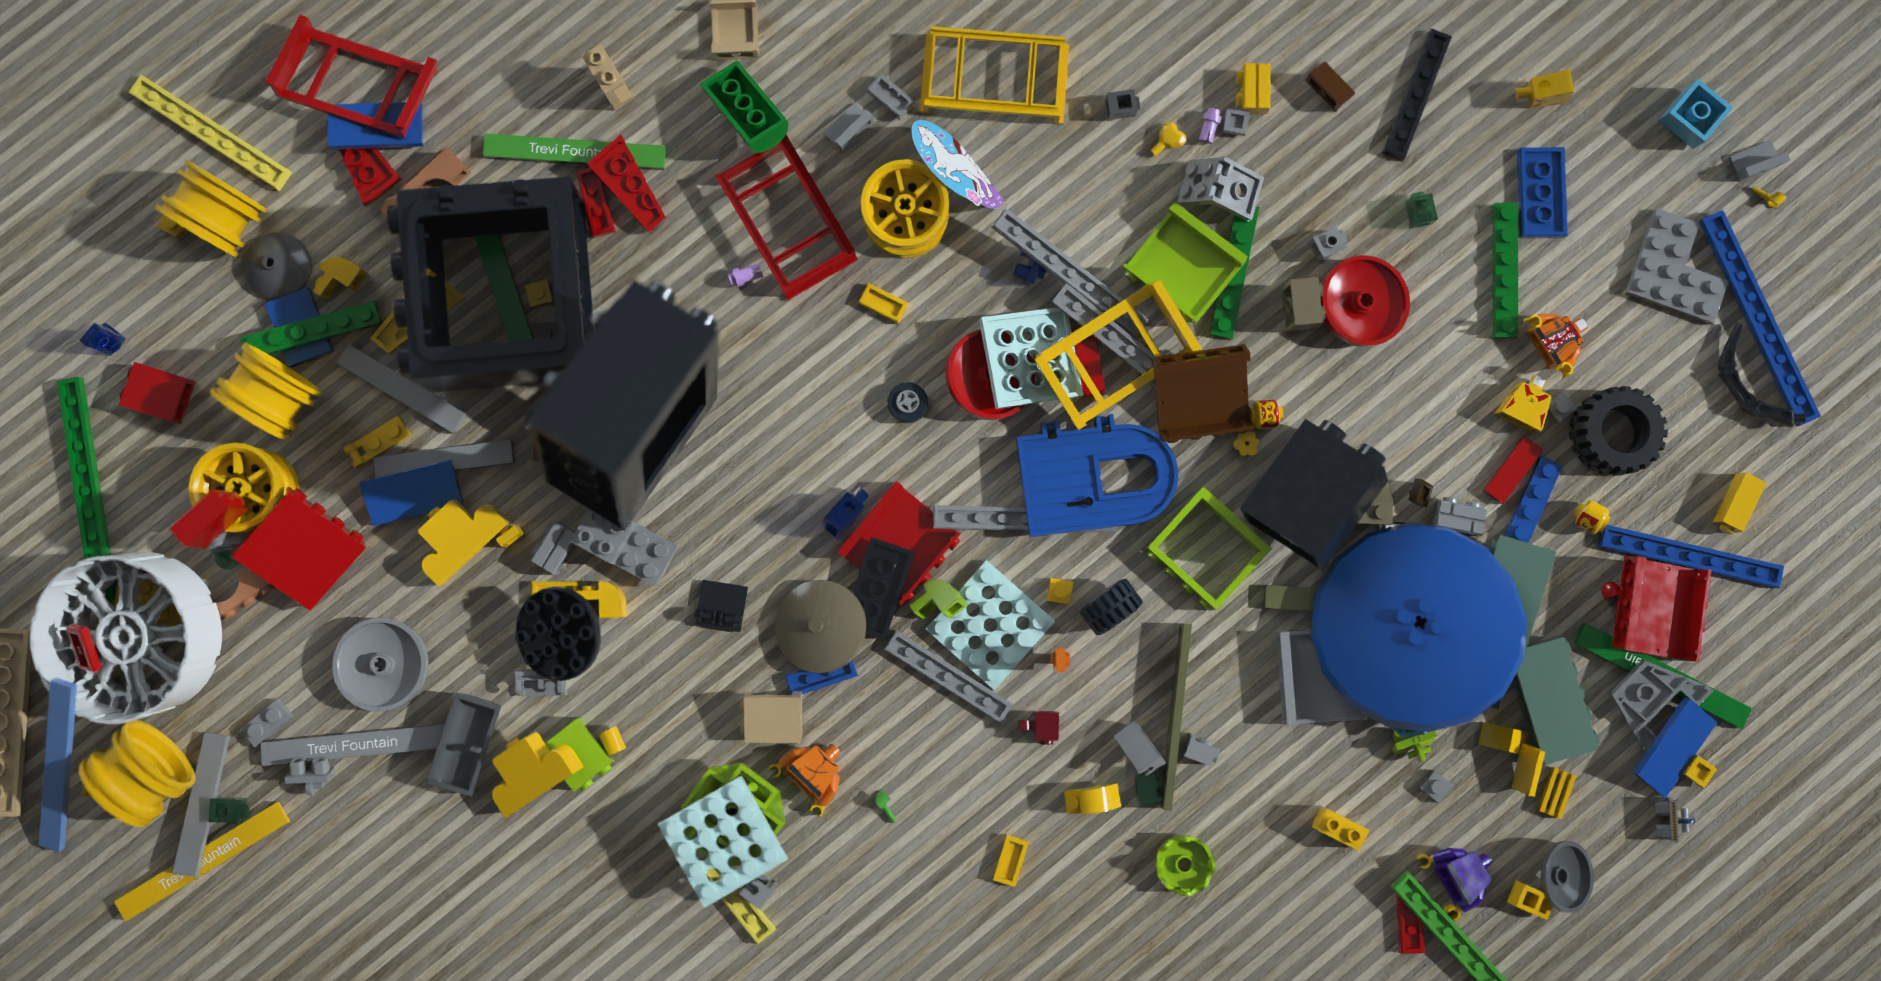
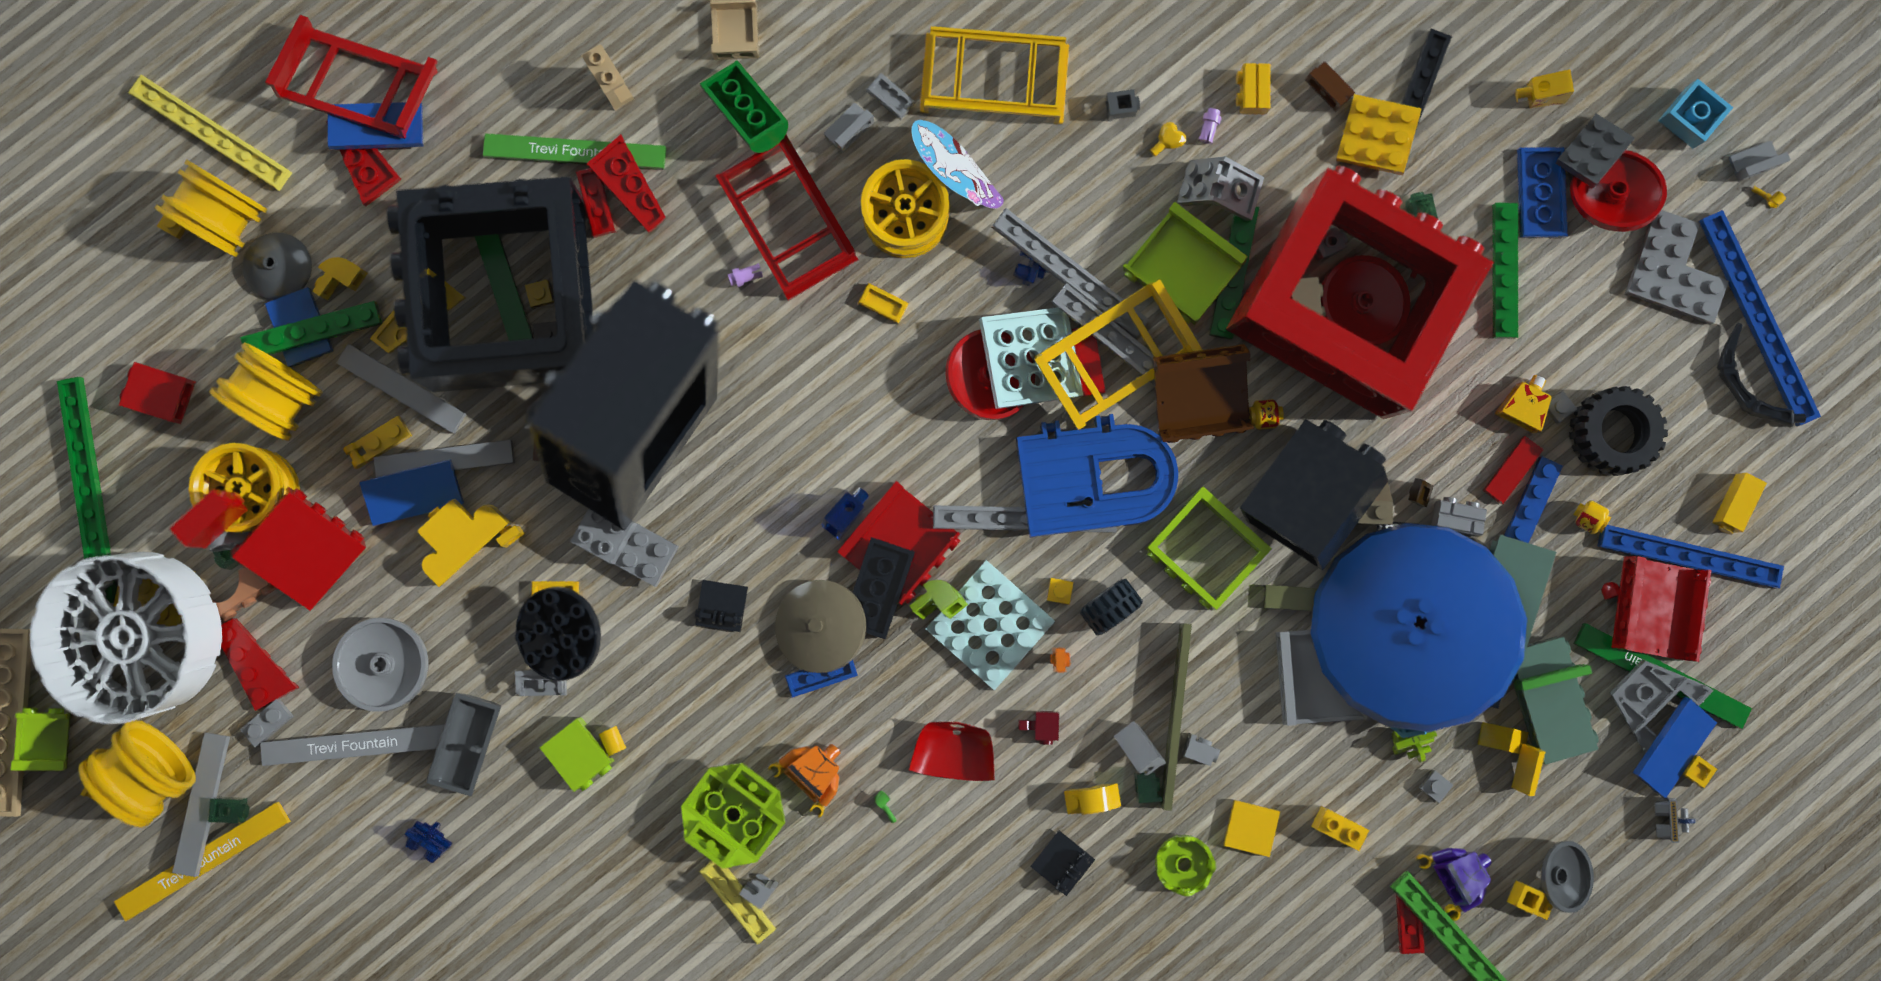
(41, 740): none -> lime panel
(57, 764): medium blue tile -> none
(83, 648): red tile -> none
(103, 338): clear blue plate -> none
(255, 669): none -> red wing
(309, 778): light grey hips -> none
(429, 838): none -> clear blue hips
(443, 169): nougat arch -> none
(530, 771): yellow brick -> none
(554, 548): light grey brick -> none
(611, 599): yellow brick -> none
(685, 849): light aqua piece -> none
(772, 718): tan panel -> none
(904, 395): black wheel -> none
(948, 676): light grey tile -> none
(954, 756): none -> red piece
(1010, 860): yellow tile -> none
(1062, 863): none -> black hinge
(1235, 122): light grey plate -> none
(1250, 438): yellow plant -> none
(1251, 828): none -> yellow tile
(1327, 352): none -> red door
(1378, 134): none -> yellow plate
(1552, 677): none -> bright green tile
(1557, 340): torso -> none
(1565, 794): yellow tile -> none
(1594, 150): none -> dark grey plate
(1625, 197): none -> red dish

